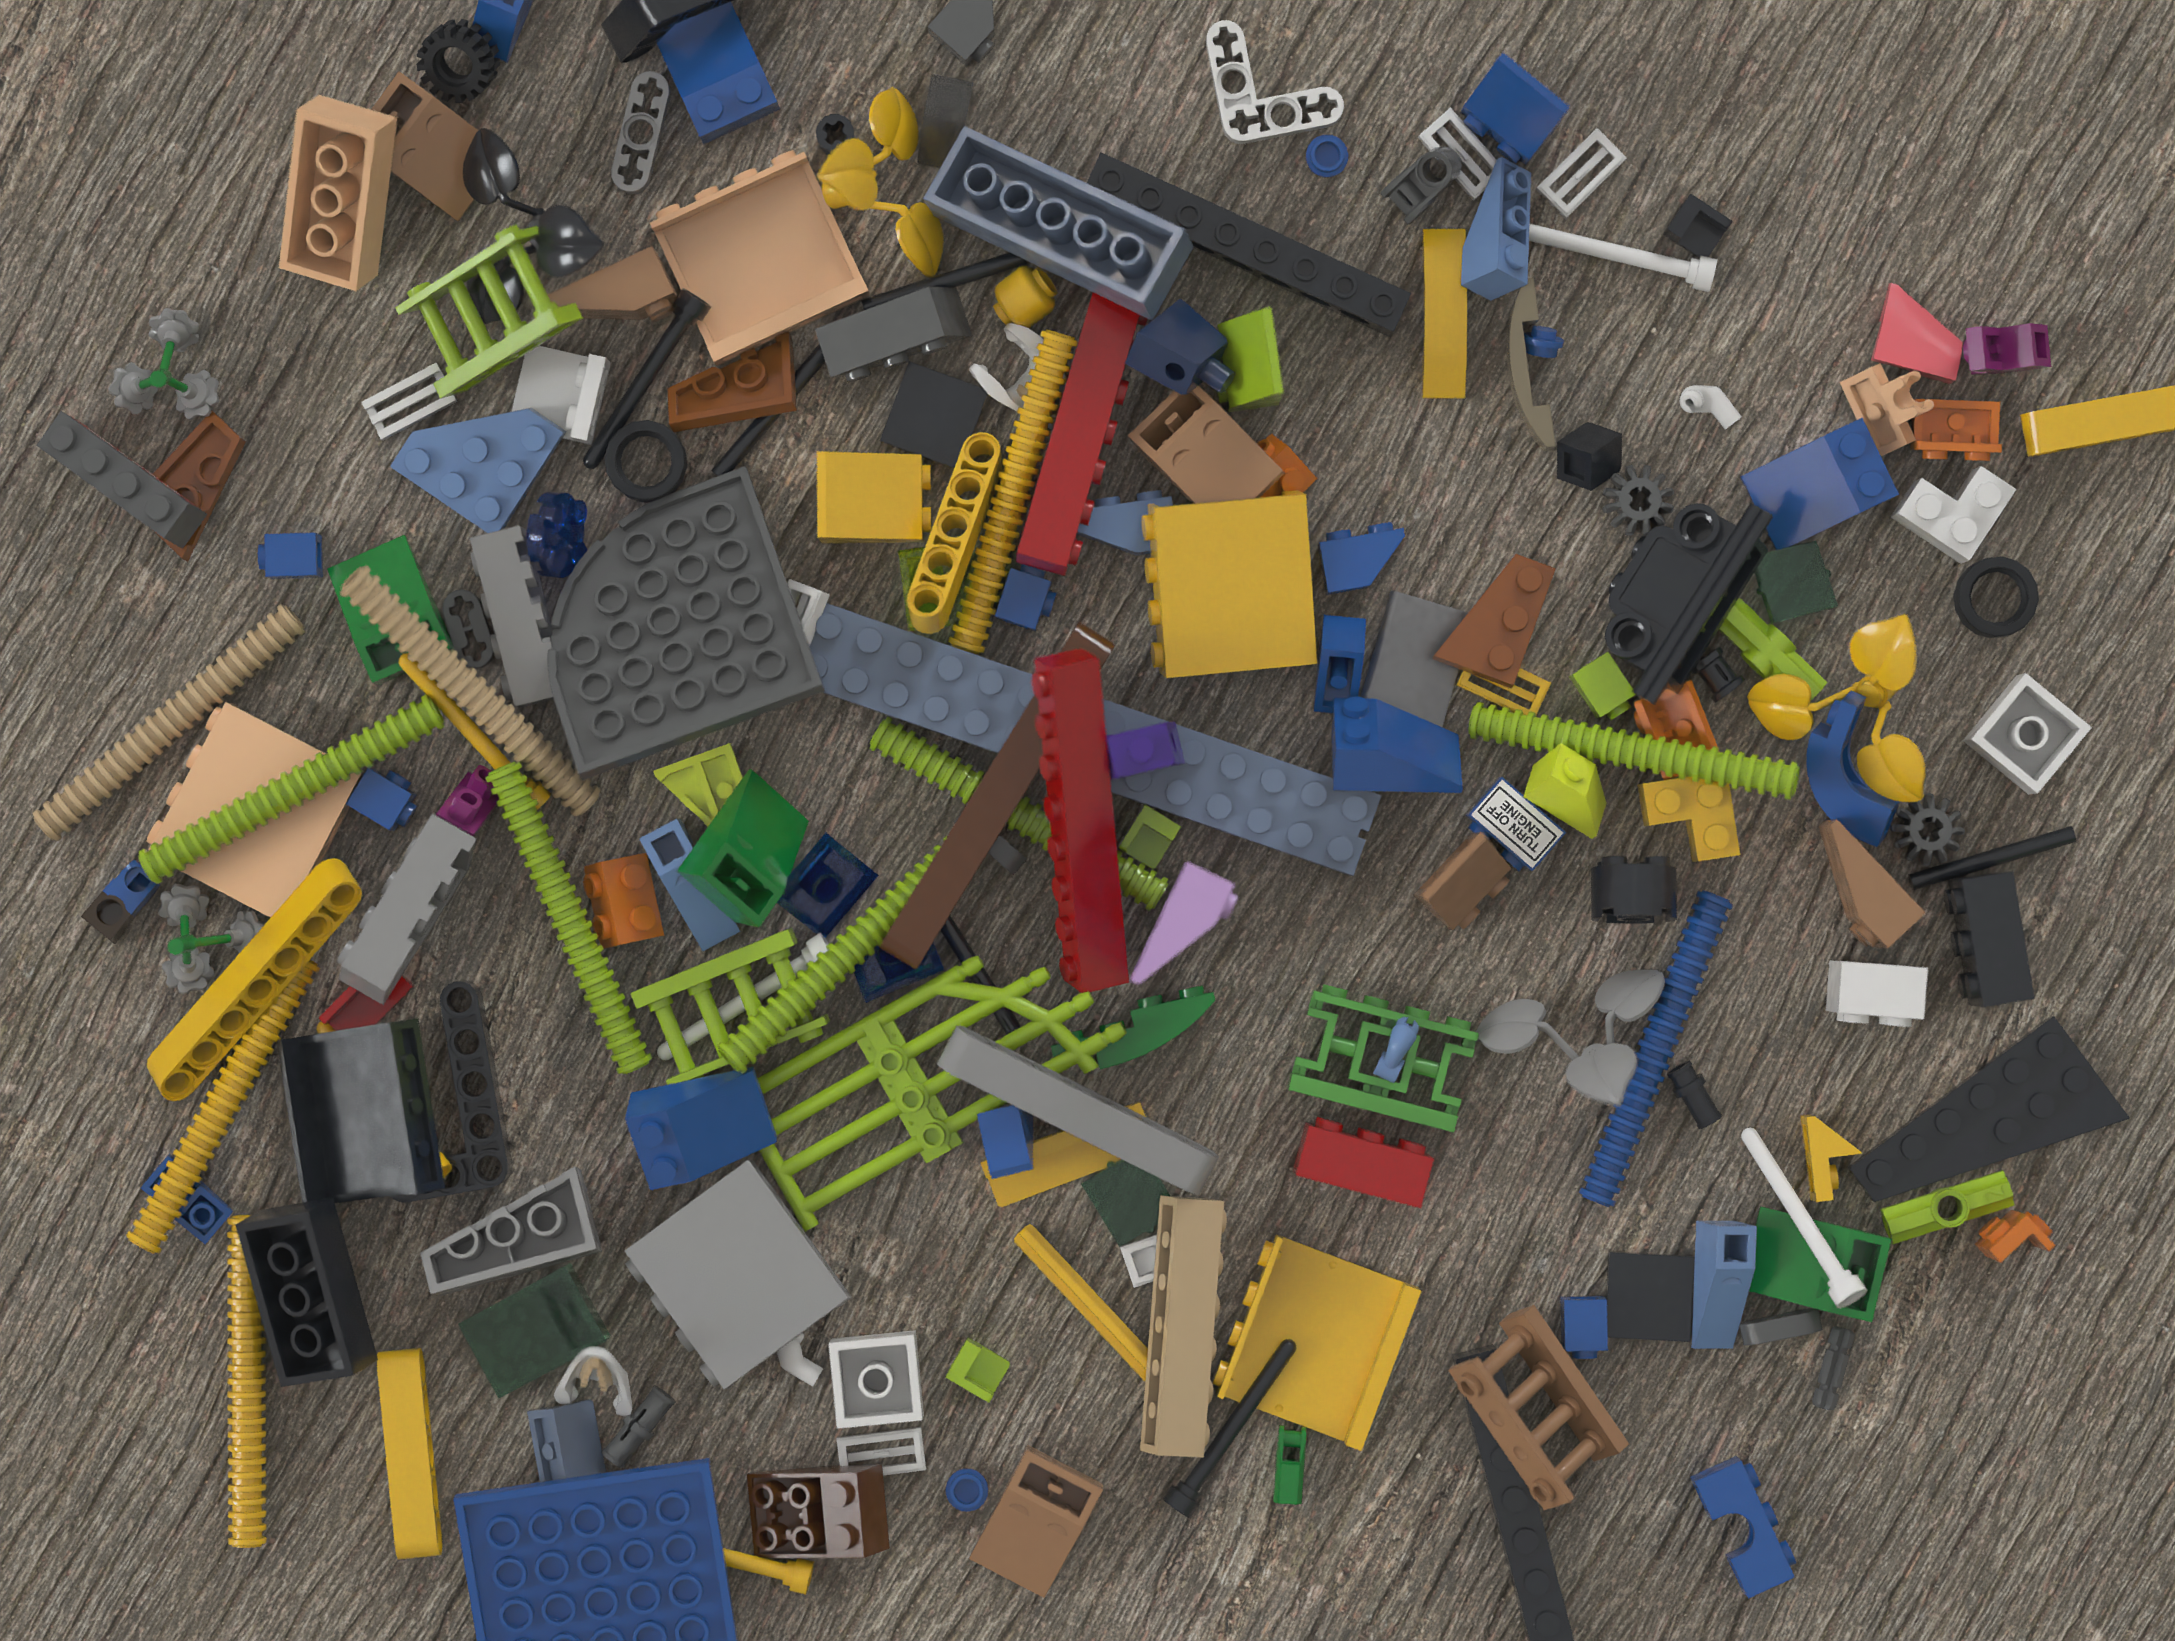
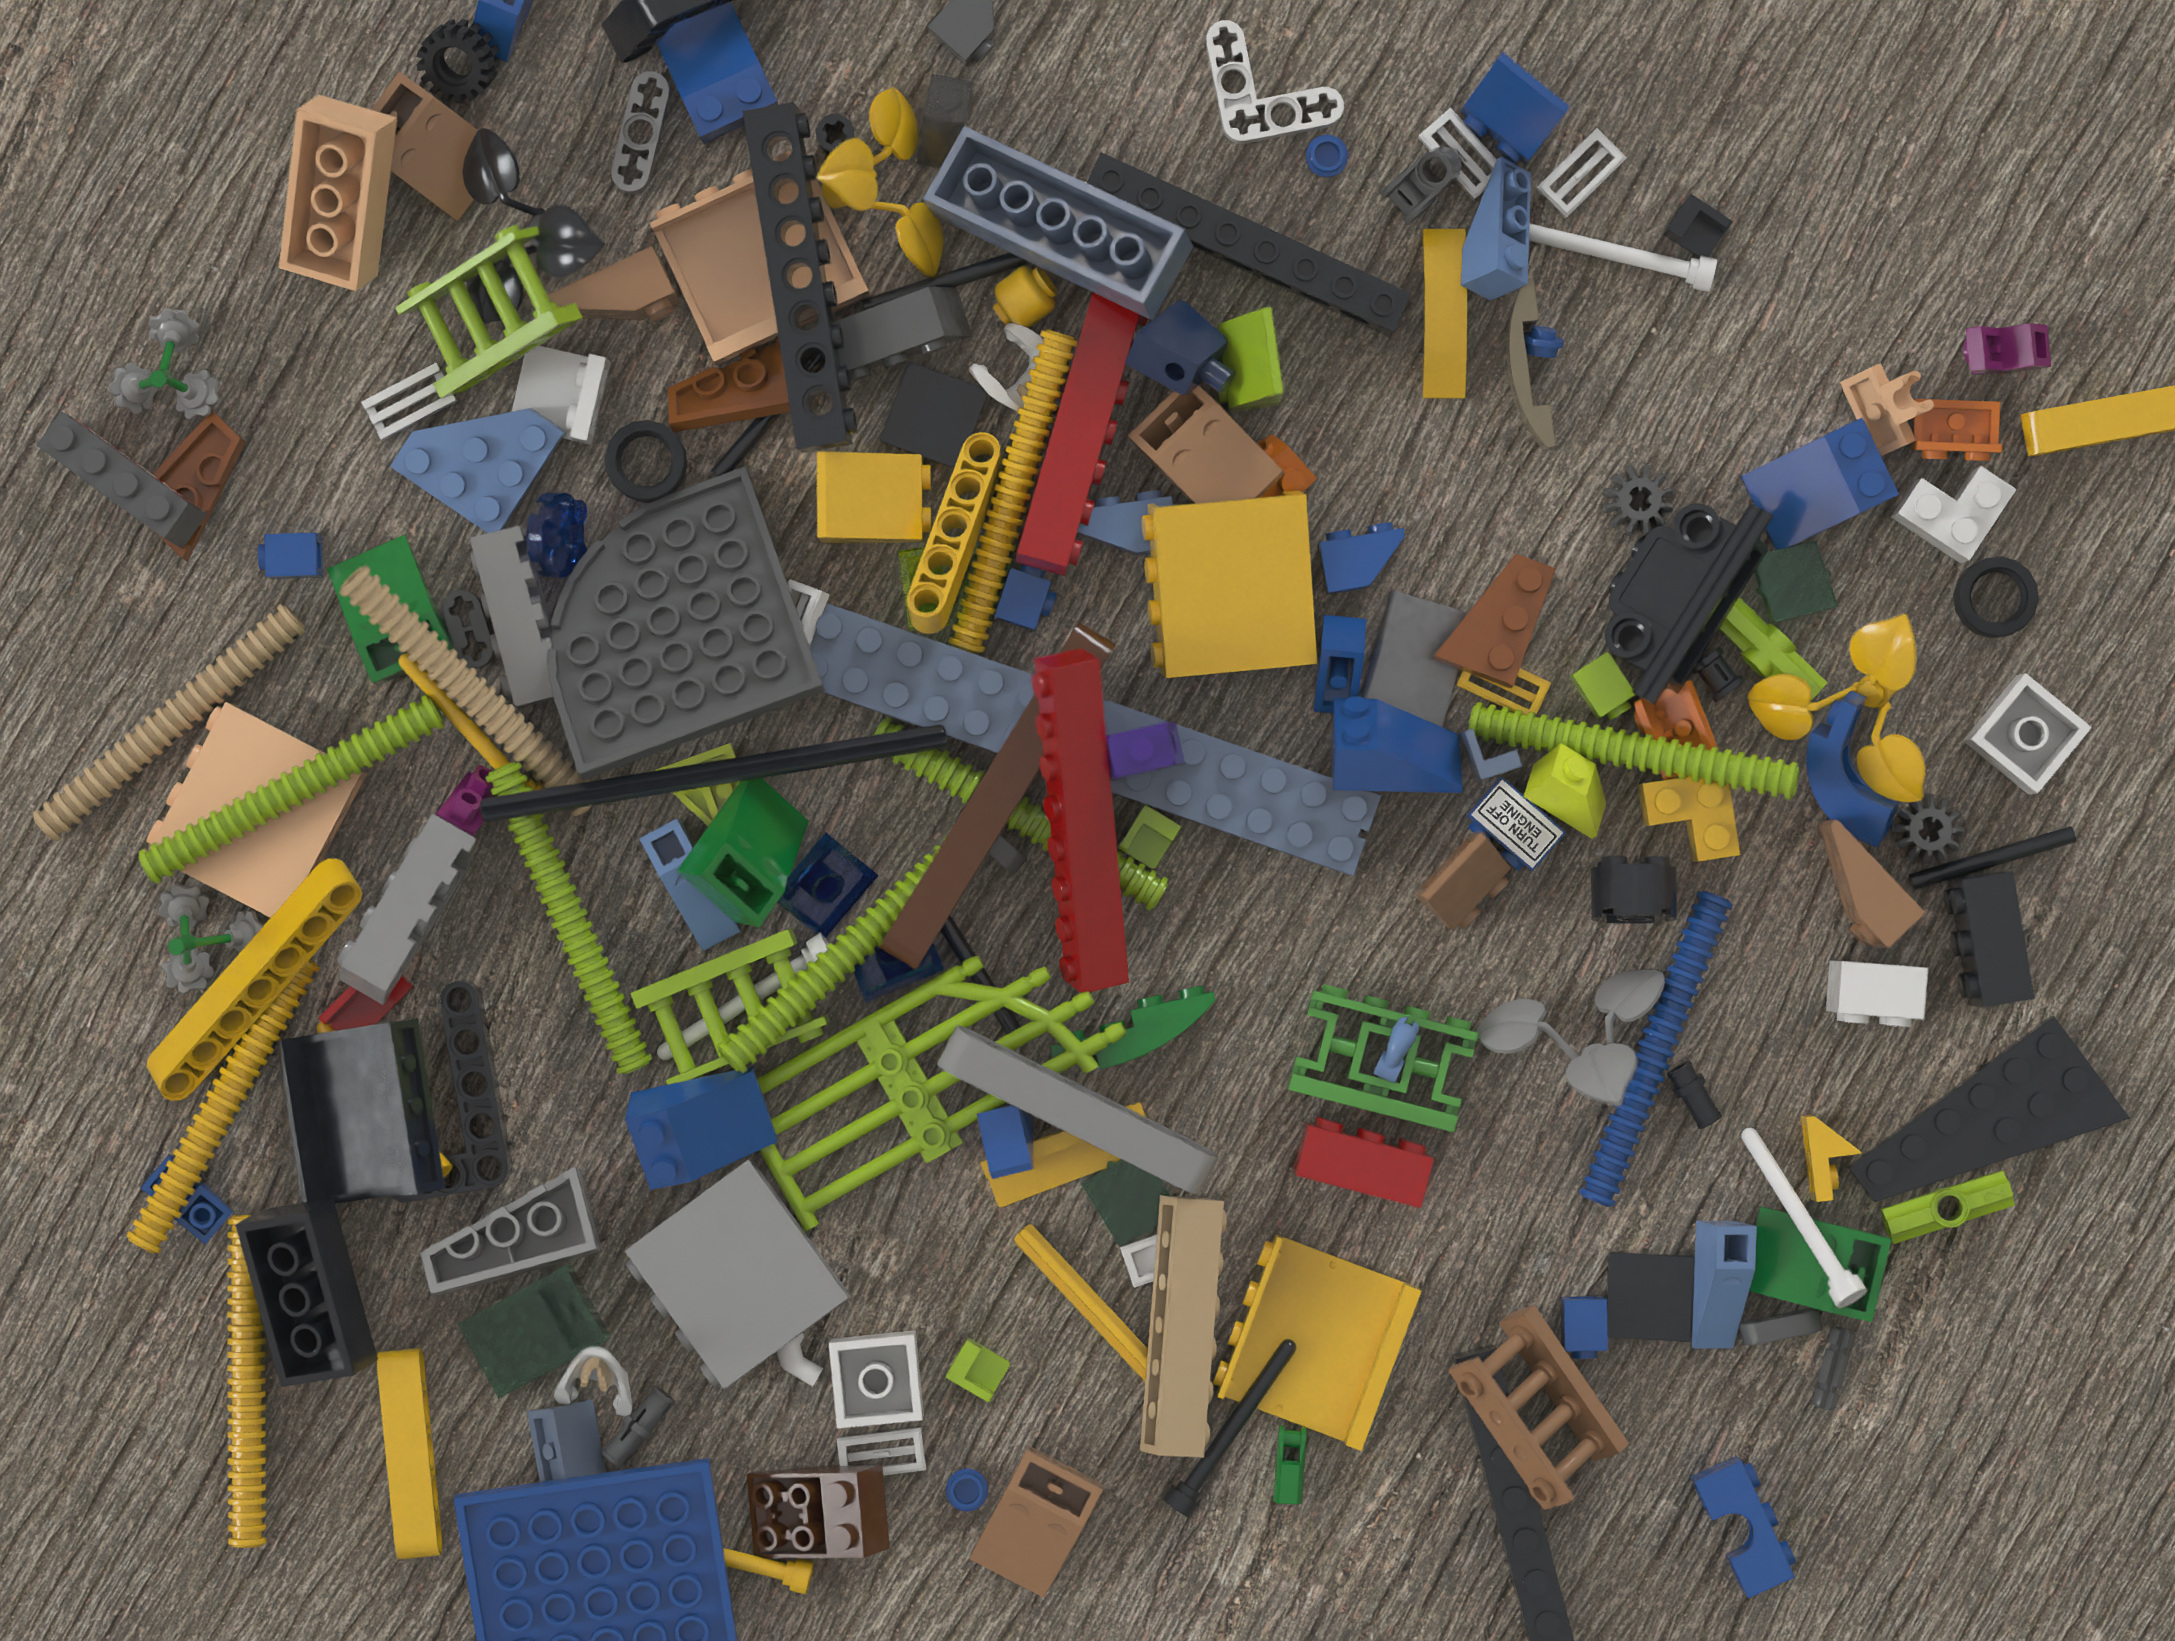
(120, 901): leg -> none
(384, 799): blue brick -> none
(623, 900): orange bracket -> none
(688, 311): black piece -> none
(713, 773): none -> black axle
(763, 130): none -> black brick
(1189, 912): lavender slope -> none
(1488, 768): none -> sand blue panel
(1589, 456): black panel -> none
(1709, 400): white arm -> none
(1915, 339): coral slope -> none
(2004, 1235): orange bracket -> none

